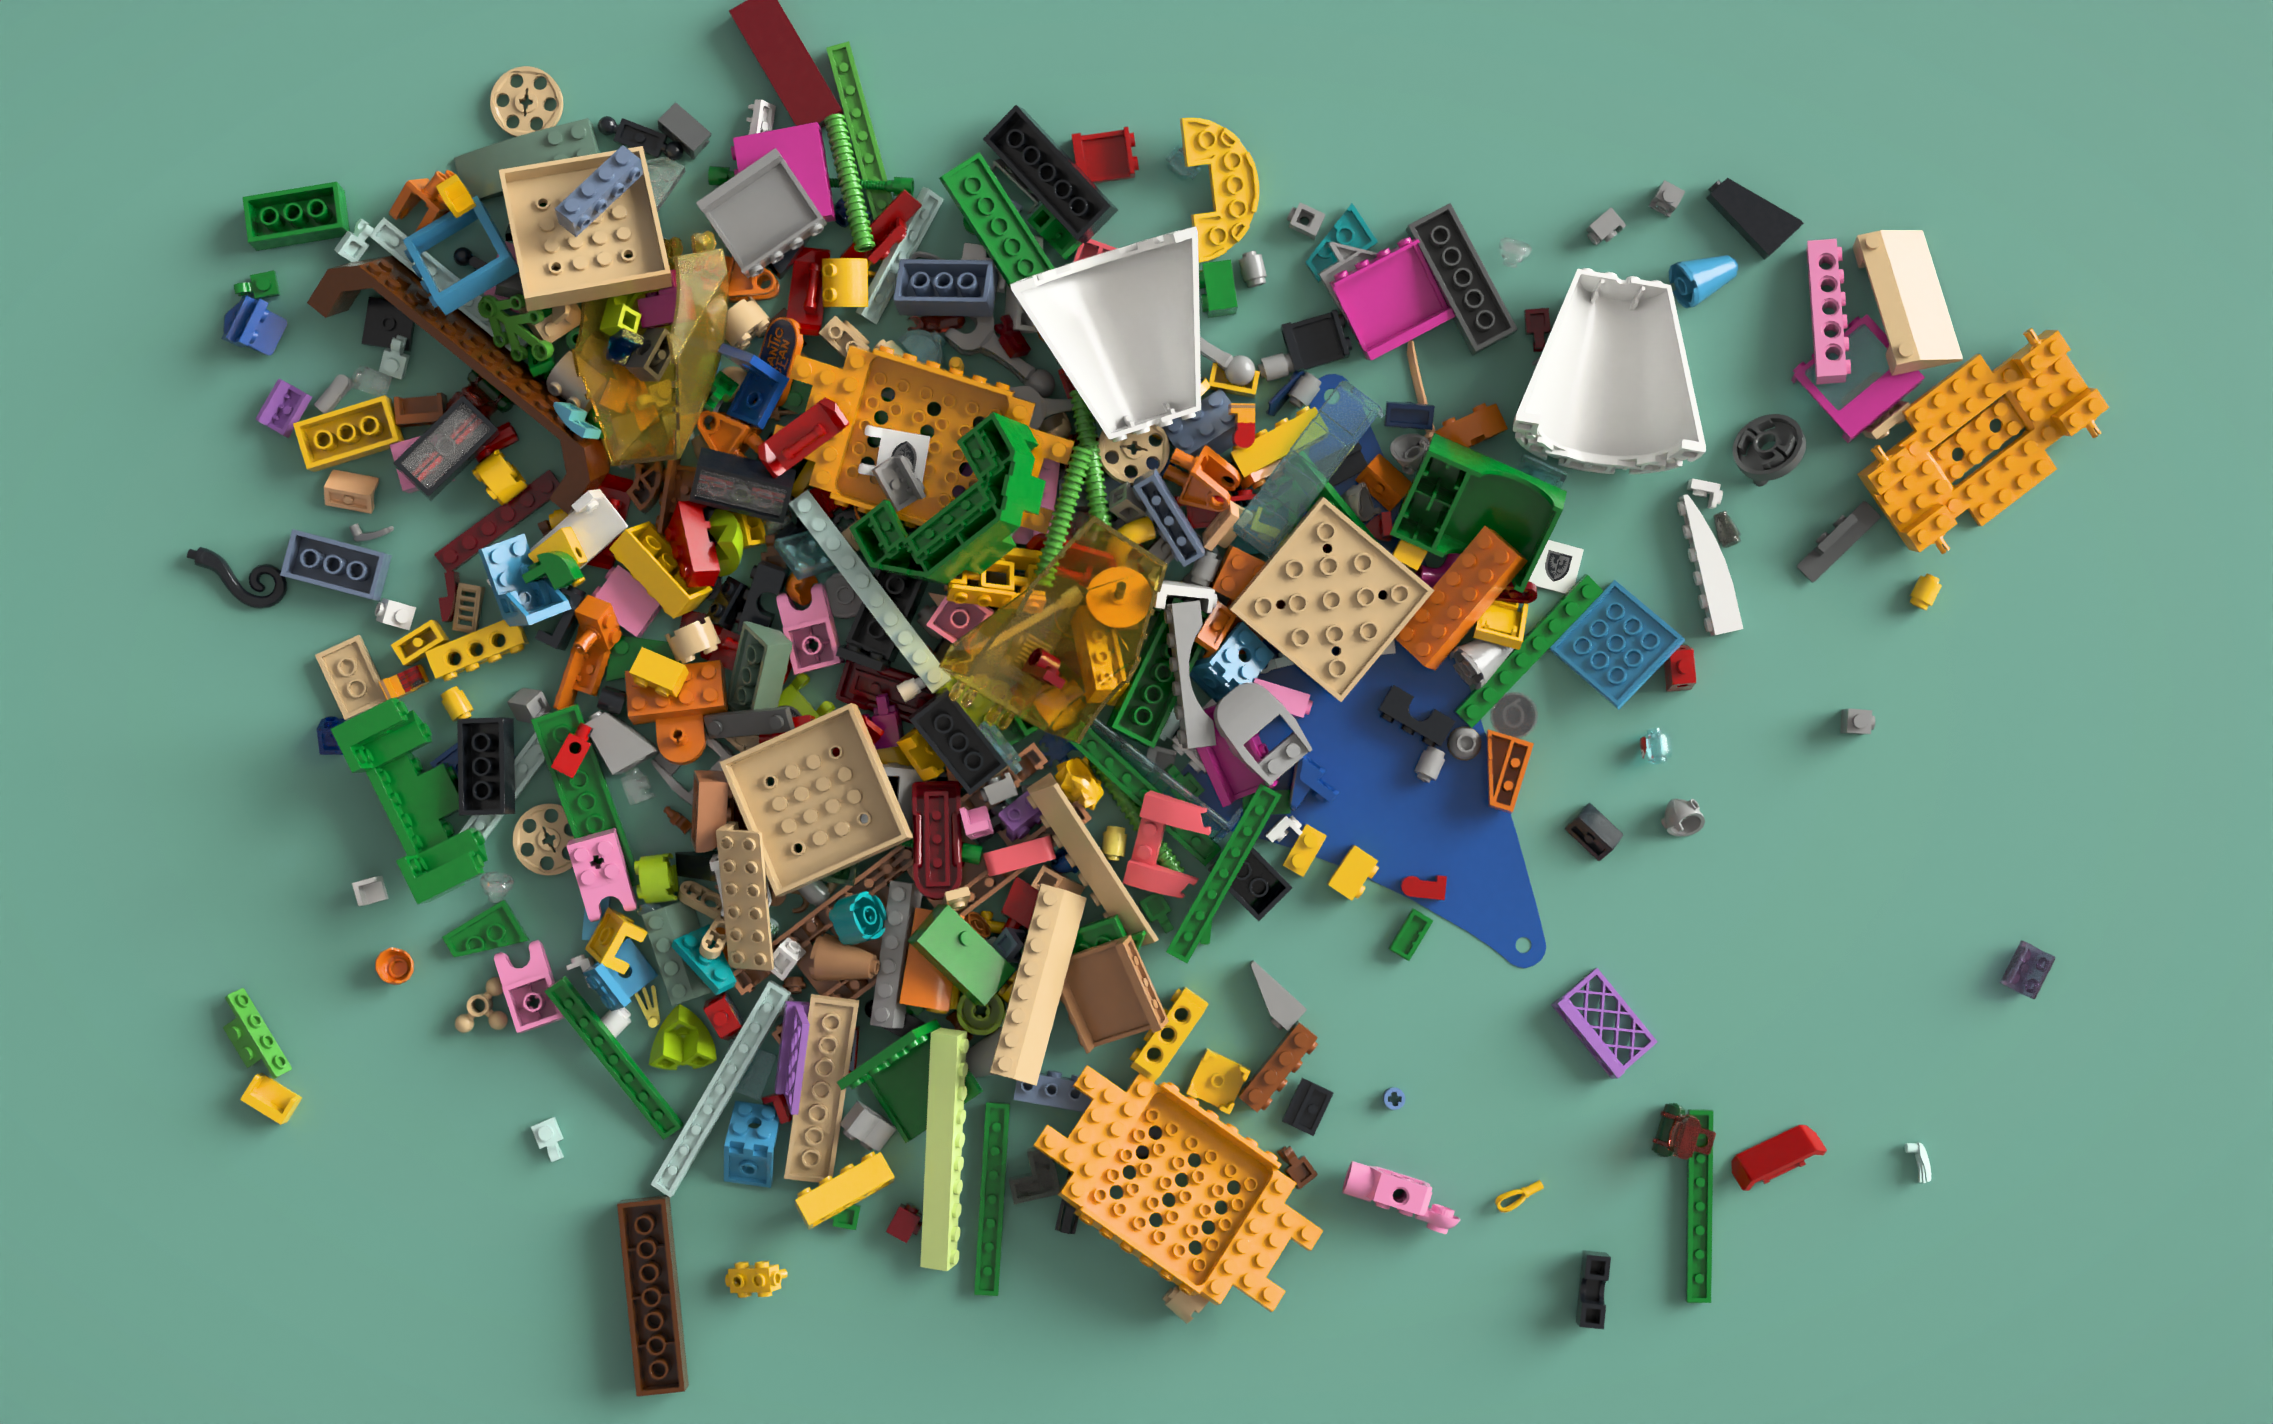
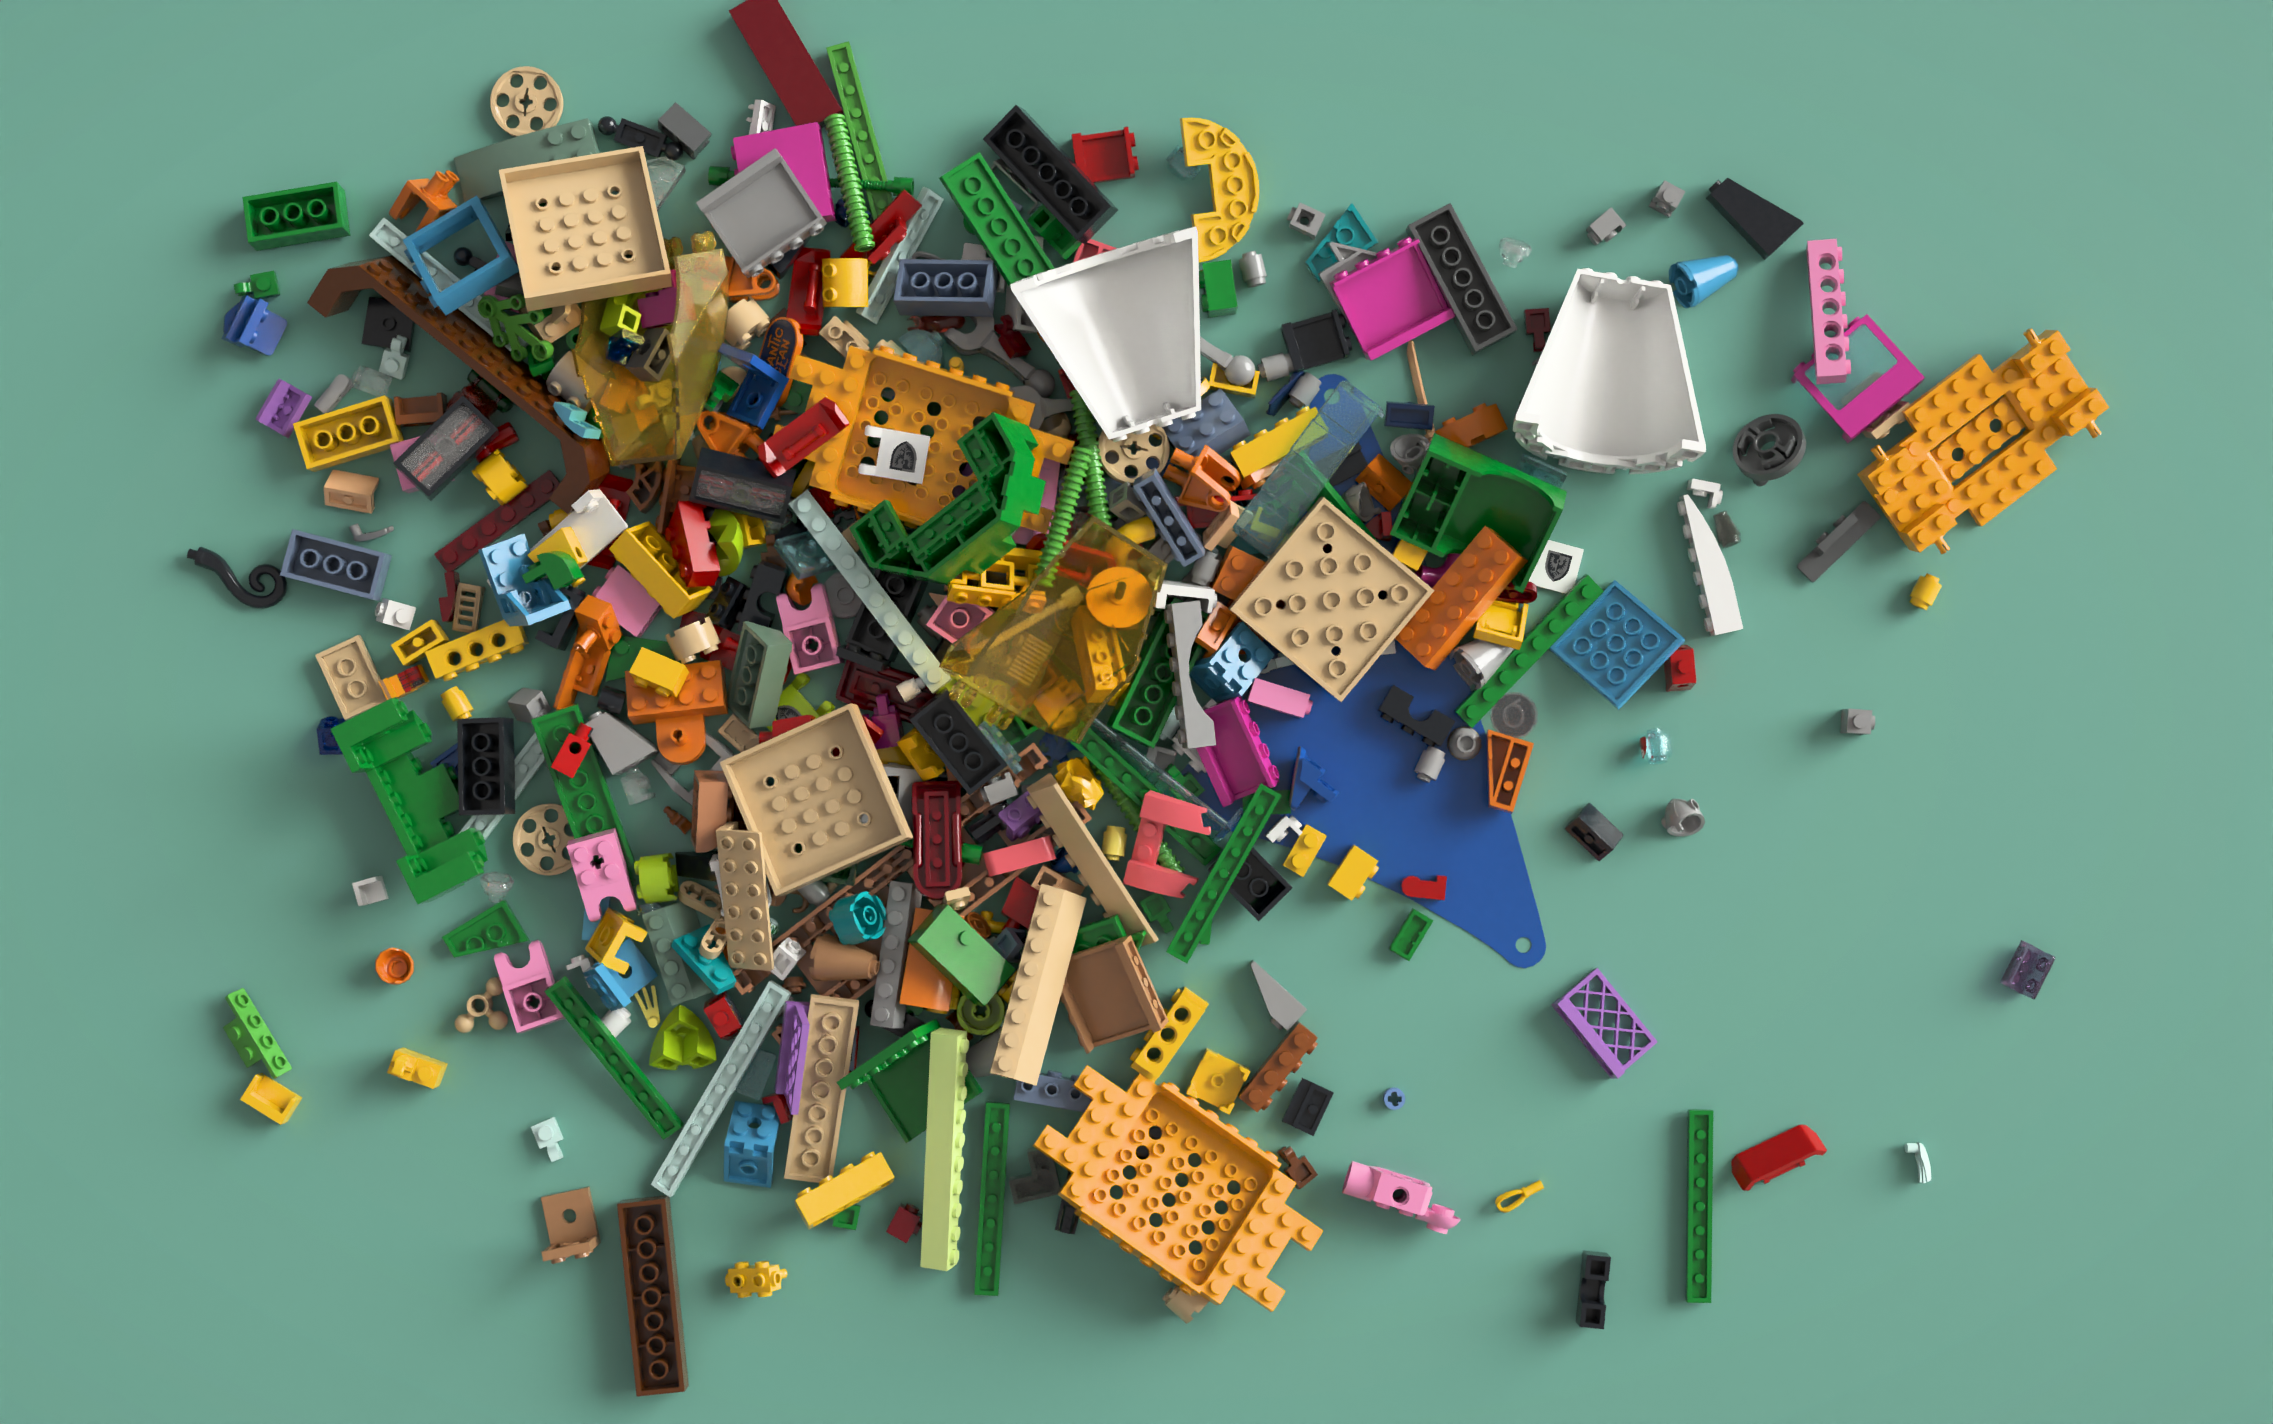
(353, 244): light aqua plate -> none
(417, 1068): none -> yellow hinge
(456, 196): yellow panel -> none
(567, 1237): none -> medium nougat bracket
(599, 191): sand blue brick -> none
(749, 722): dark grey plate -> none
(867, 1126): light grey brick -> none
(899, 481): light grey bracket -> none
(976, 822): bright pink panel -> none
(1044, 668): dark red plate -> none
(1243, 715): light grey slope -> none
(1244, 424): leg -> none
(1680, 1134): clear red piece -> none
(1908, 299): slope -> none

